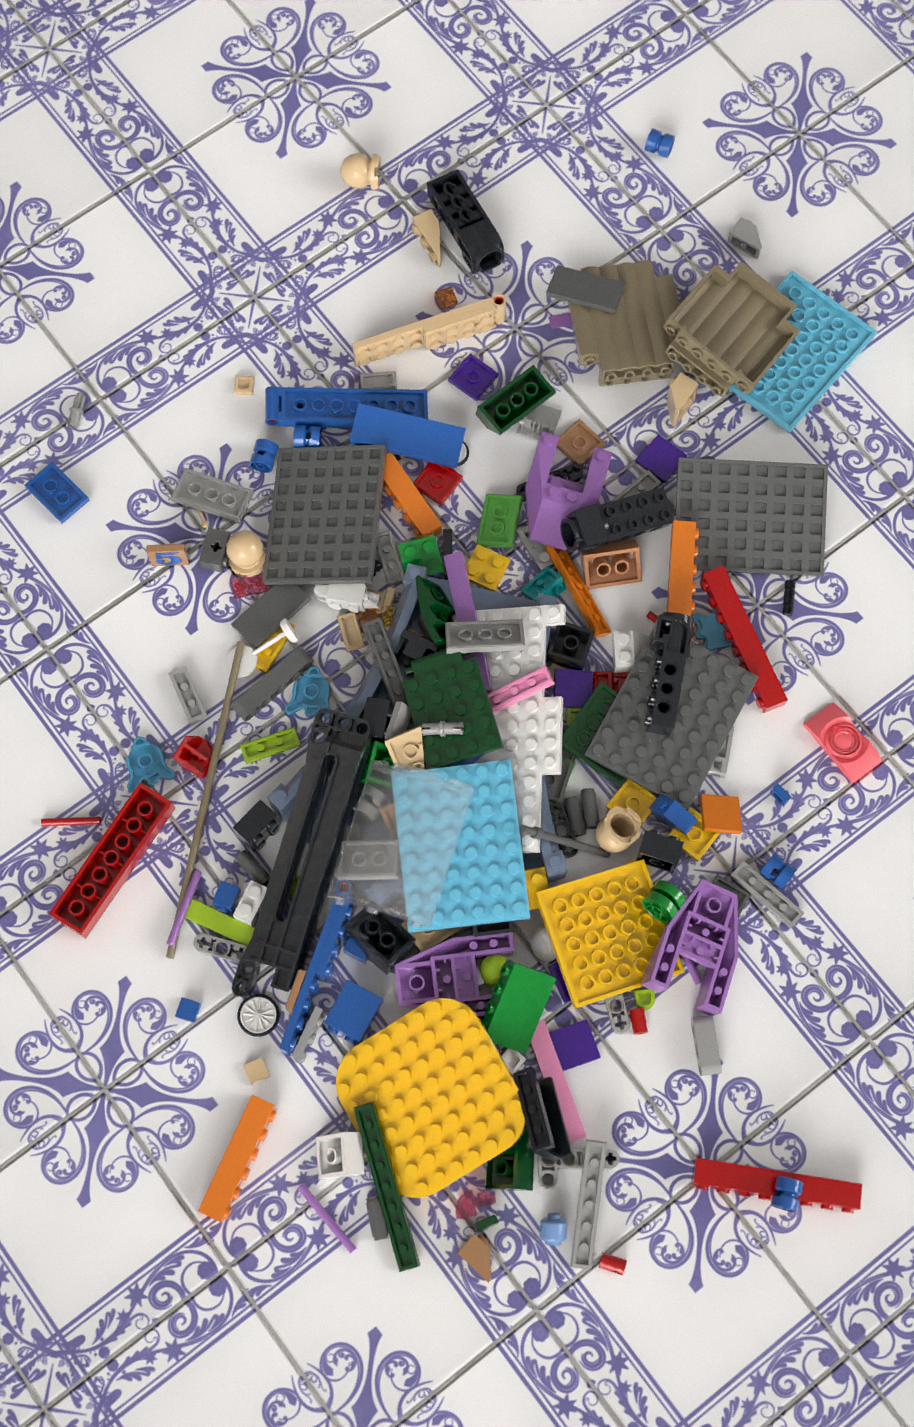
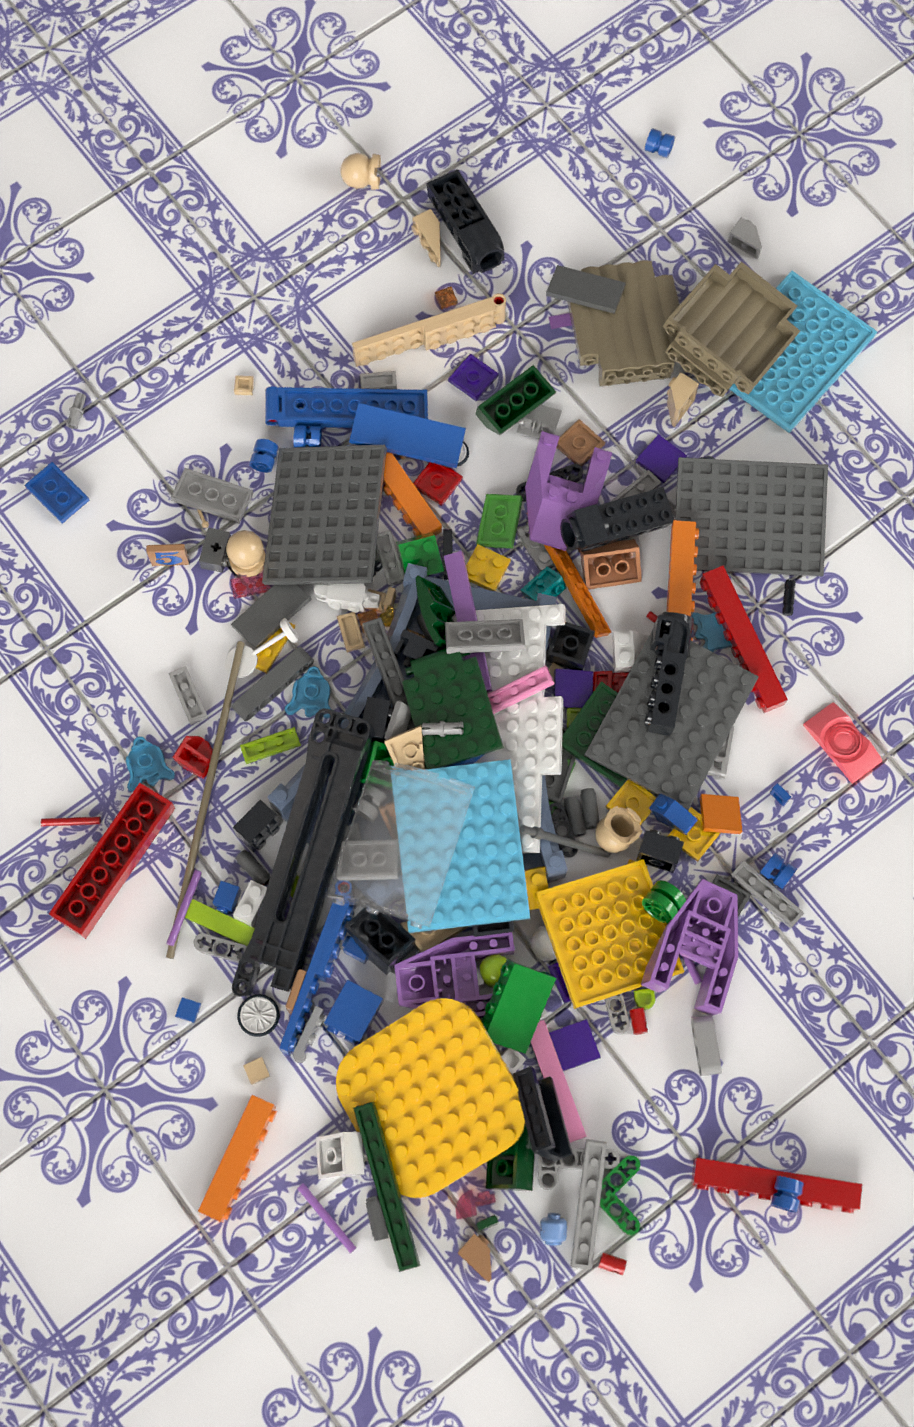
(611, 1198): none -> green beam

